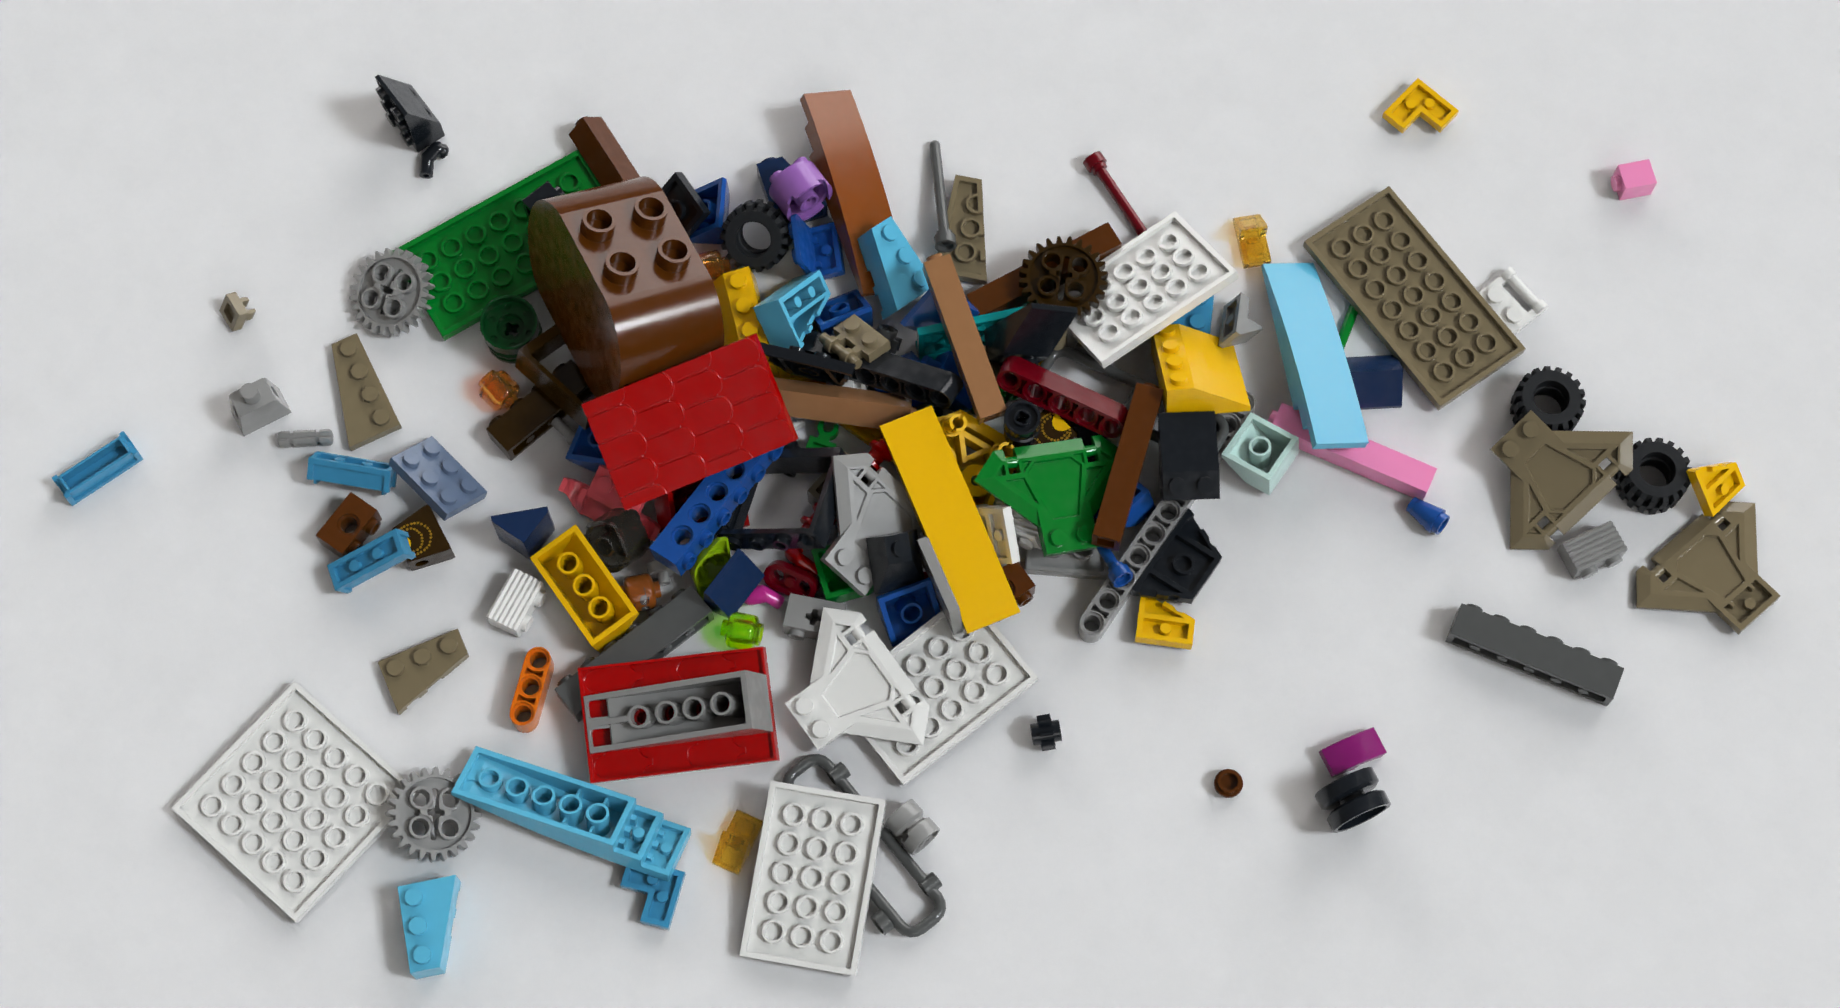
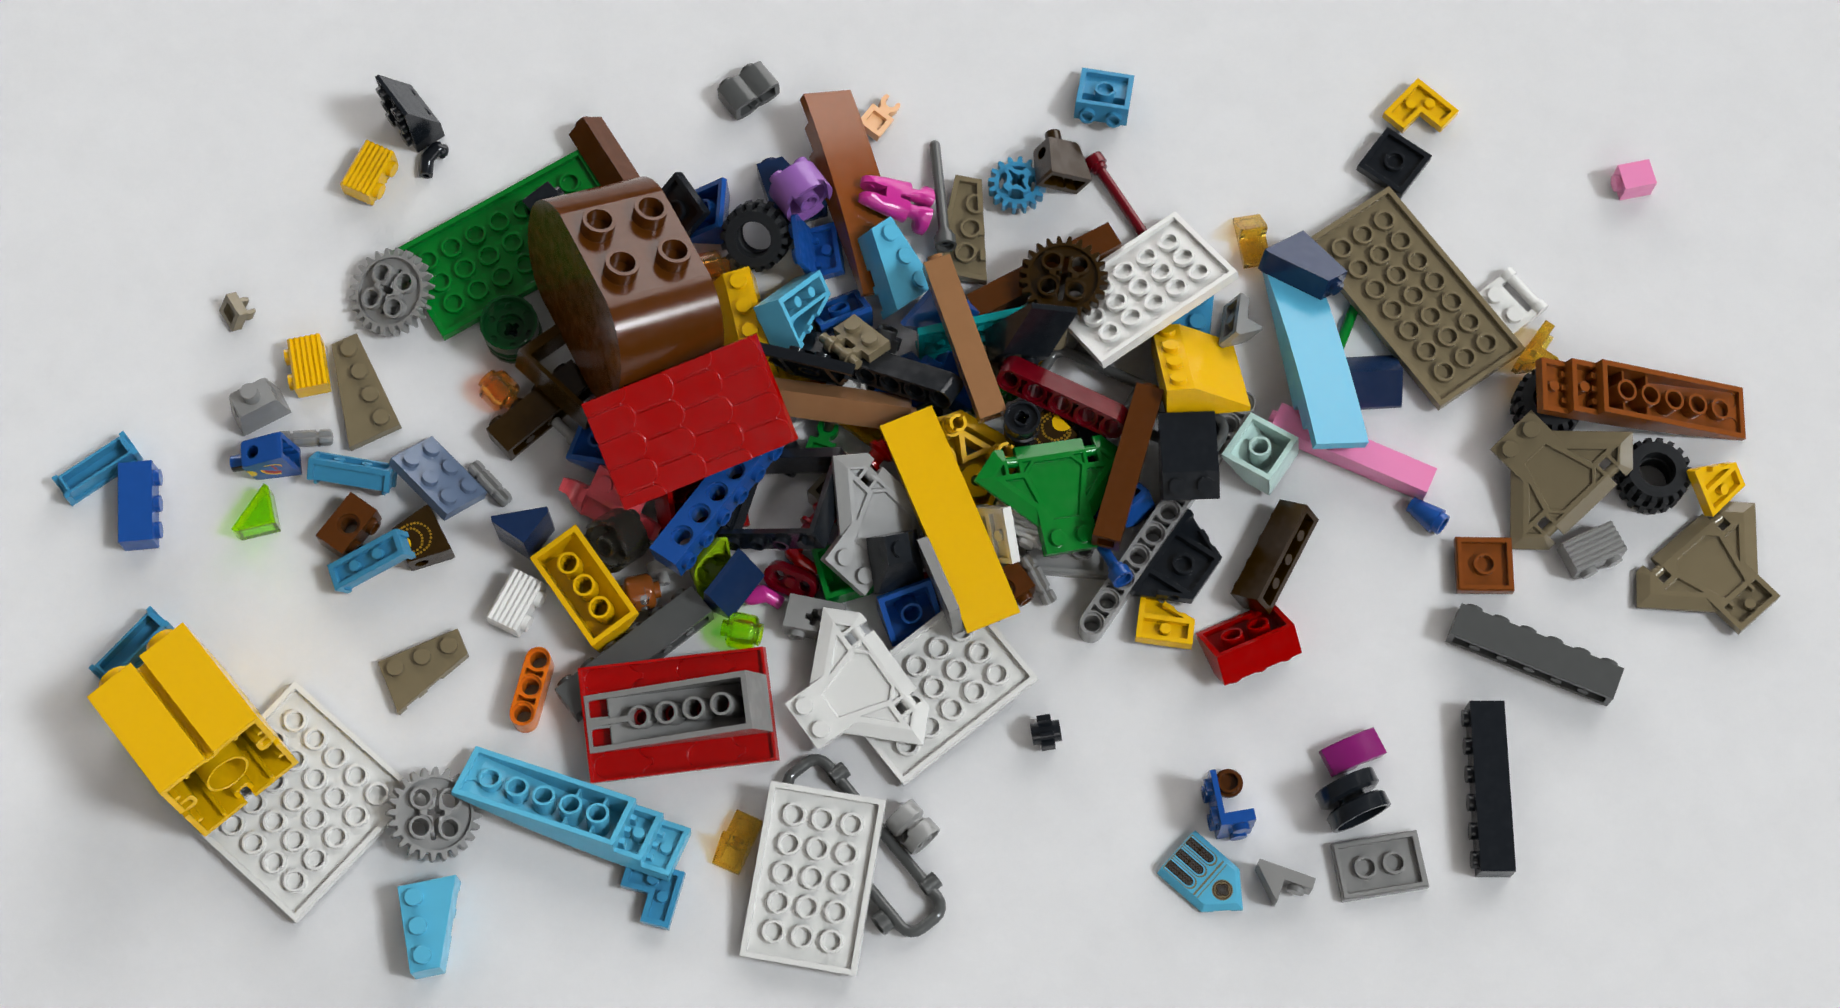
(132, 643): none -> dark azure container
(139, 505): none -> blue brick
(191, 729): none -> yellow brick
(259, 516): none -> clear neon green slope
(268, 457): none -> blue torso
(308, 365): none -> yellow brick
(369, 173): none -> yellow brick
(489, 483): none -> light grey axle
(748, 90): none -> dark grey brick
(878, 119): none -> light nougat plate
(894, 199): none -> dark pink piece
(1011, 193): none -> dark azure gear
(1036, 574): none -> light grey axle
(1060, 164): none -> dark brown torso
(1103, 97): none -> dark azure plate
(1203, 876): none -> medium azure tile
(1230, 824): none -> blue bracket
(1249, 644): none -> red slope
(1274, 556): none -> dark brown brick
(1275, 876): none -> light grey slope
(1304, 265): none -> slope
(1379, 866): none -> light grey tile
(1394, 162): none -> black plate
(1483, 565): none -> dark orange plate
(1489, 789): none -> black brick
(1535, 350): none -> clear yellow slope
(1639, 398): none -> dark orange slope

